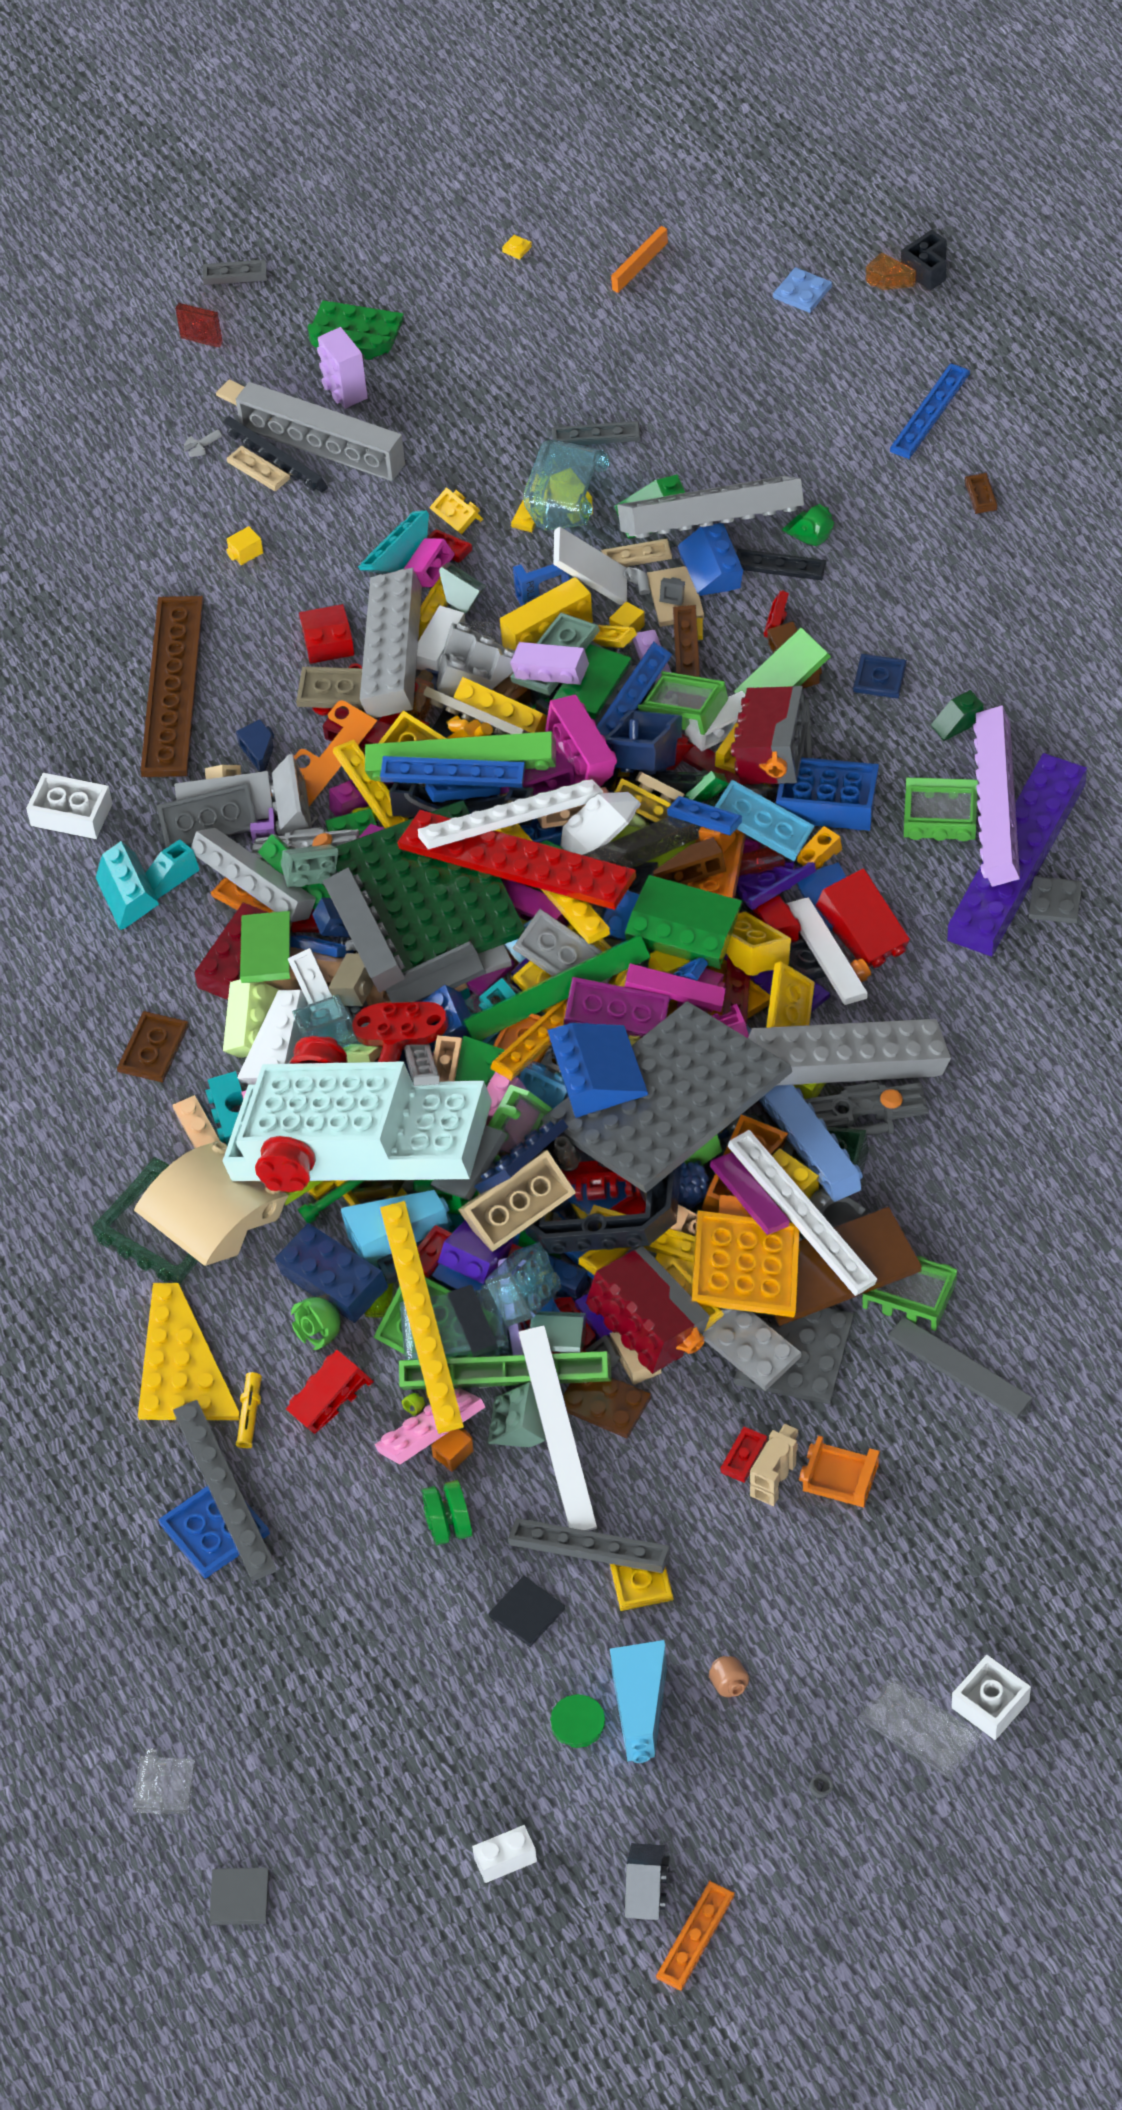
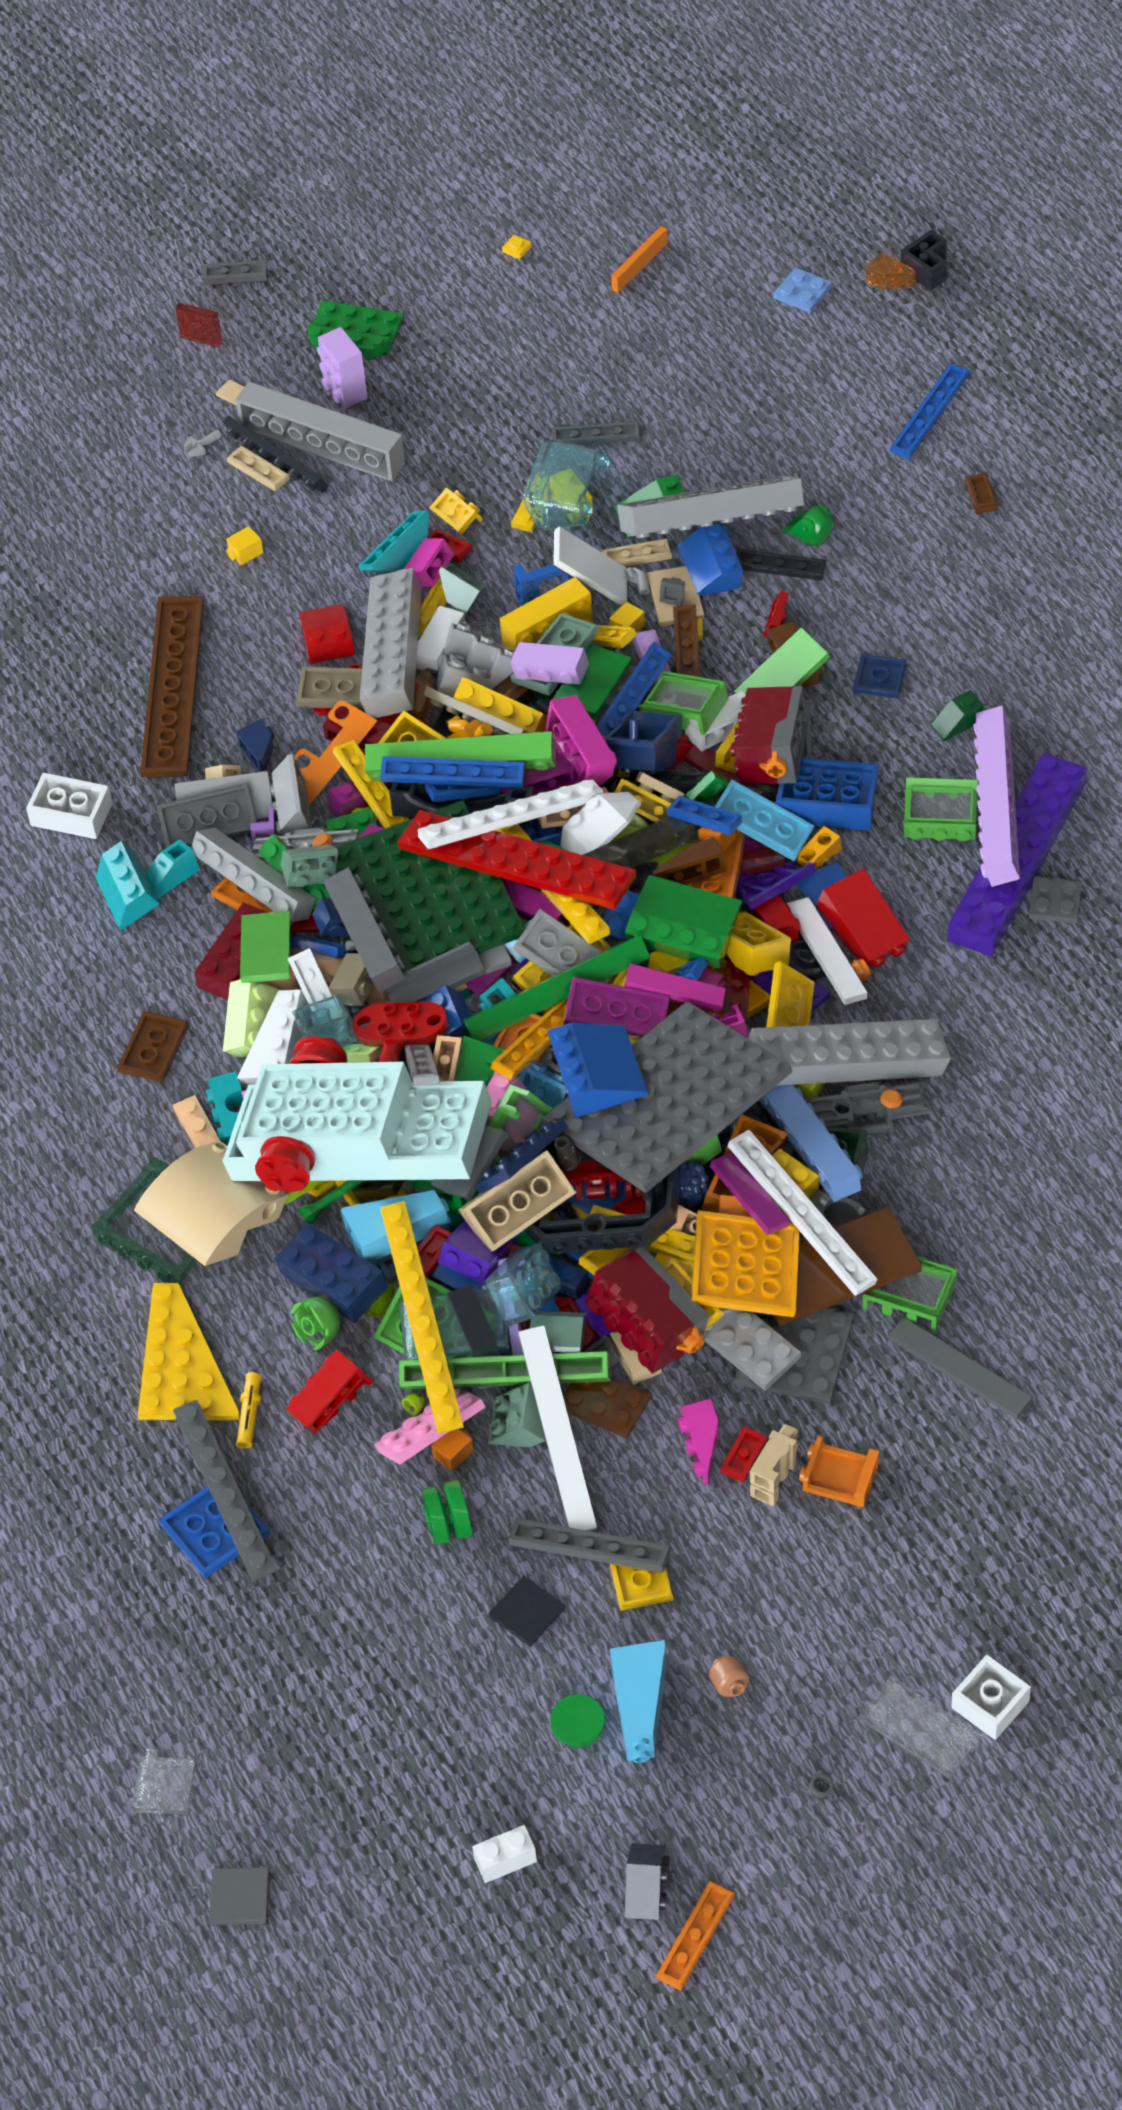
(702, 1431): none -> dark pink slope

